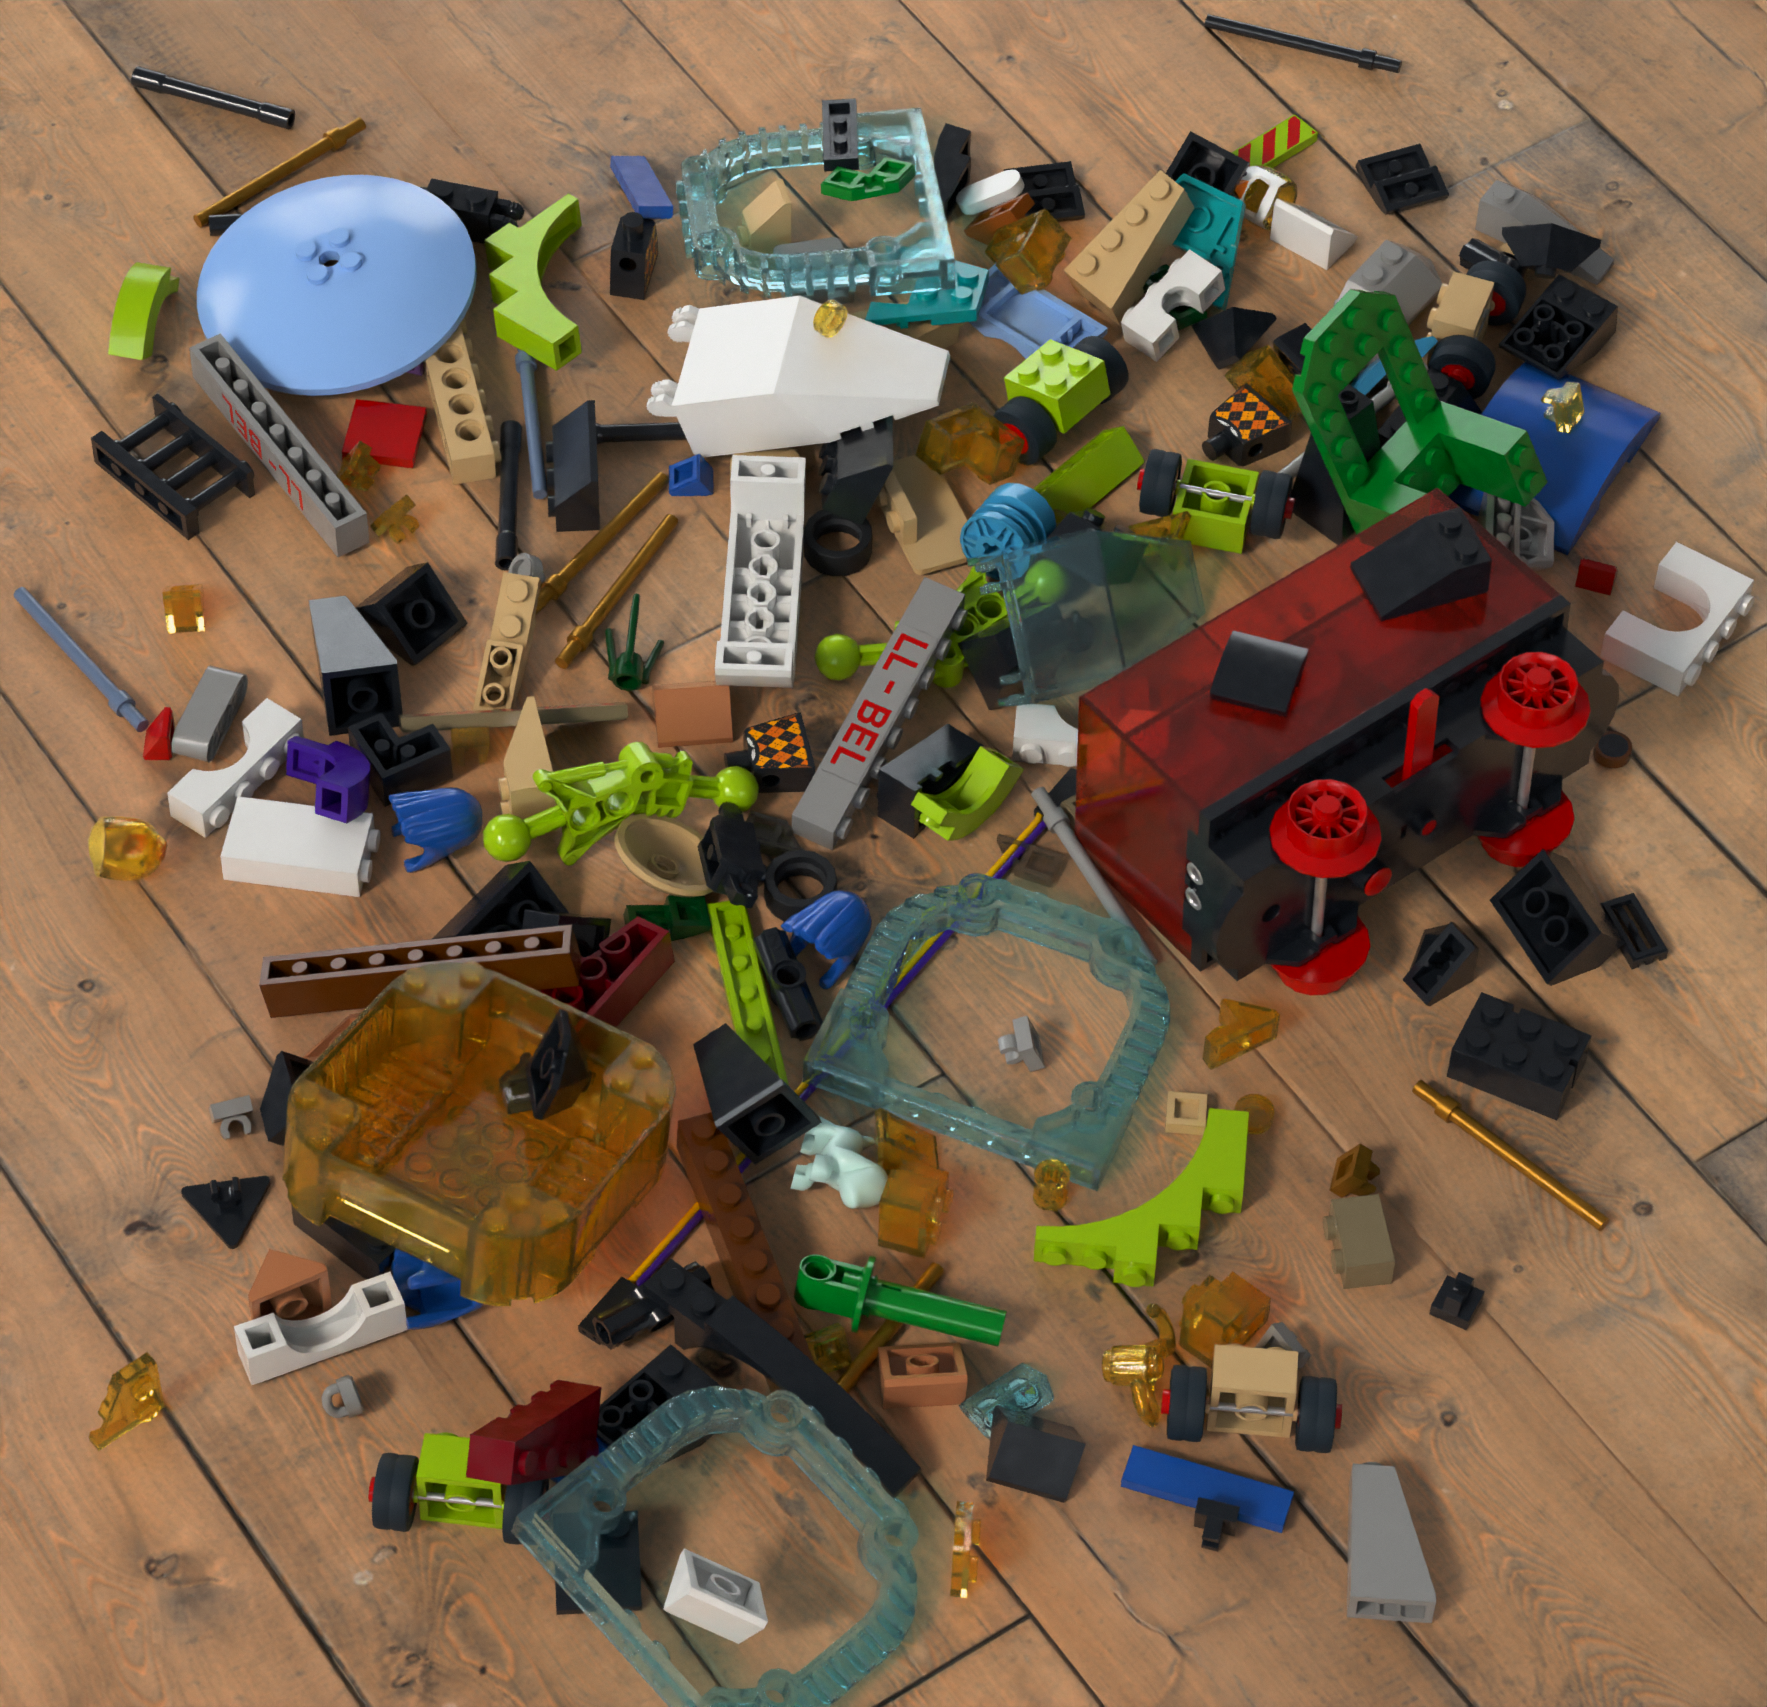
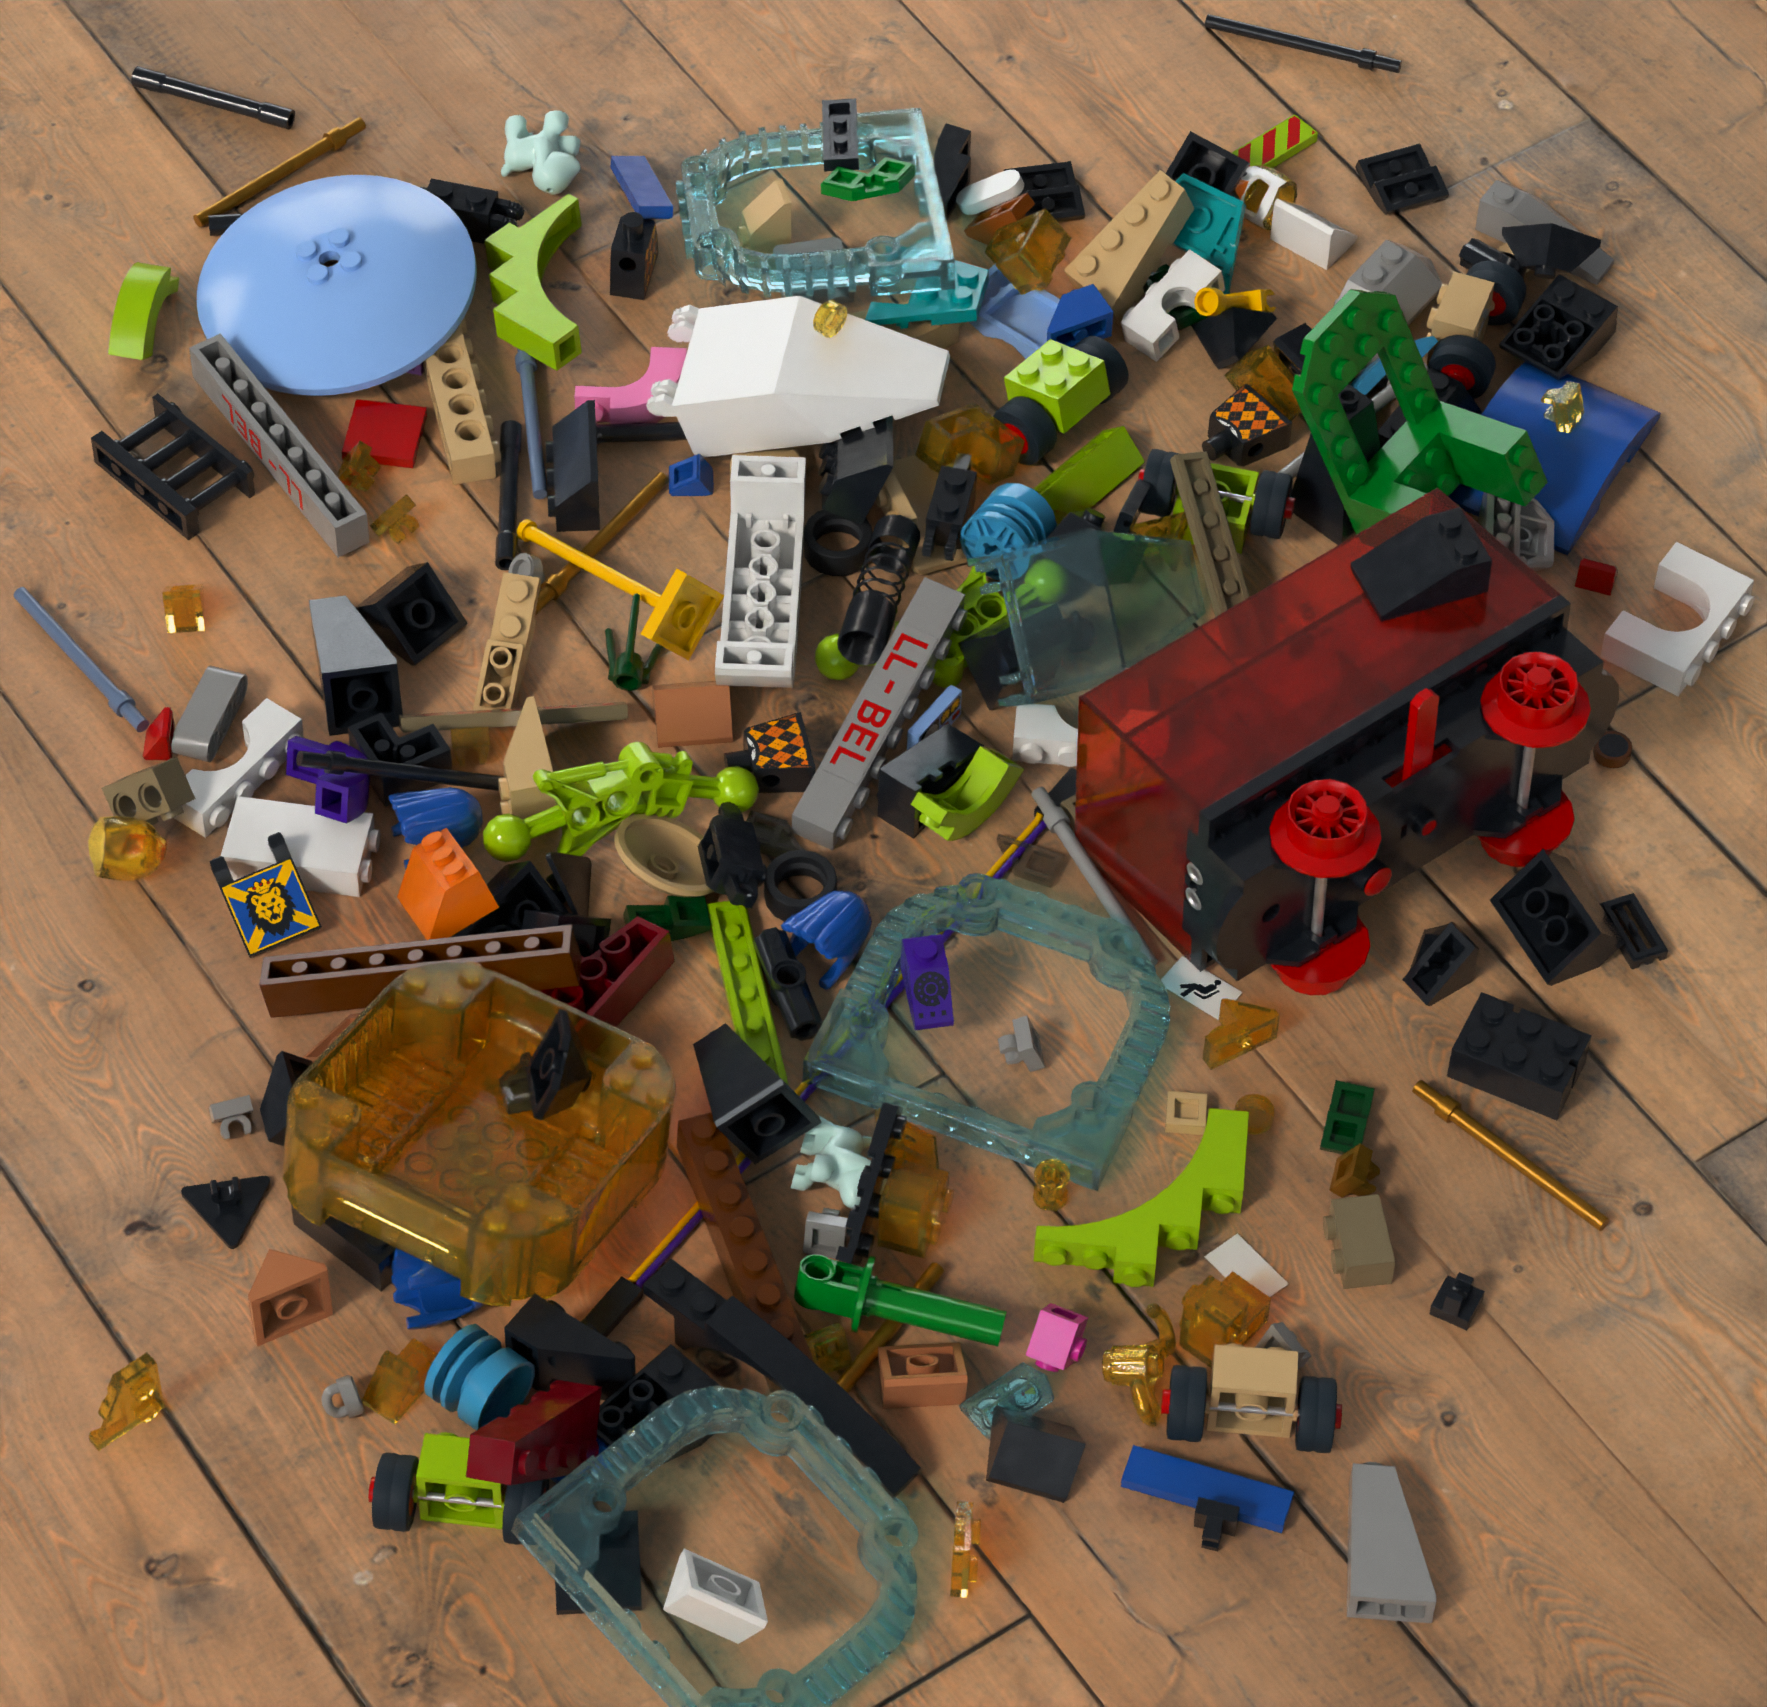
(150, 793): none -> dark tan brick
(267, 904): none -> flag
(278, 1346): white arch -> none
(337, 763): none -> black bar
(399, 1380): none -> clear yellow slope
(443, 888): none -> orange slope
(478, 1377): none -> dark azure wheel
(545, 152): none -> light aqua animal
(567, 1348): none -> black slope
(571, 880): none -> black piece
(582, 635): pearl gold bar -> none
(629, 402): none -> bright pink arch
(637, 1314): black piece -> none
(678, 614): none -> yellow tile
(824, 1233): none -> light grey tile
(869, 612): none -> black piece
(888, 1128): none -> black wing
(927, 981): none -> dark purple slope
(942, 711): none -> light blue tile
(950, 507): none -> black hinge
(1057, 1338): none -> brick
(1081, 315): none -> blue slope
(1132, 508): none -> black tile
(1198, 987): none -> white sticker
(1209, 530): none -> dark tan tile
(1213, 301): none -> yellow bar
(1242, 1259): none -> white sticker
(1258, 673): black slope -> none
(1347, 1117): none -> dark green slope

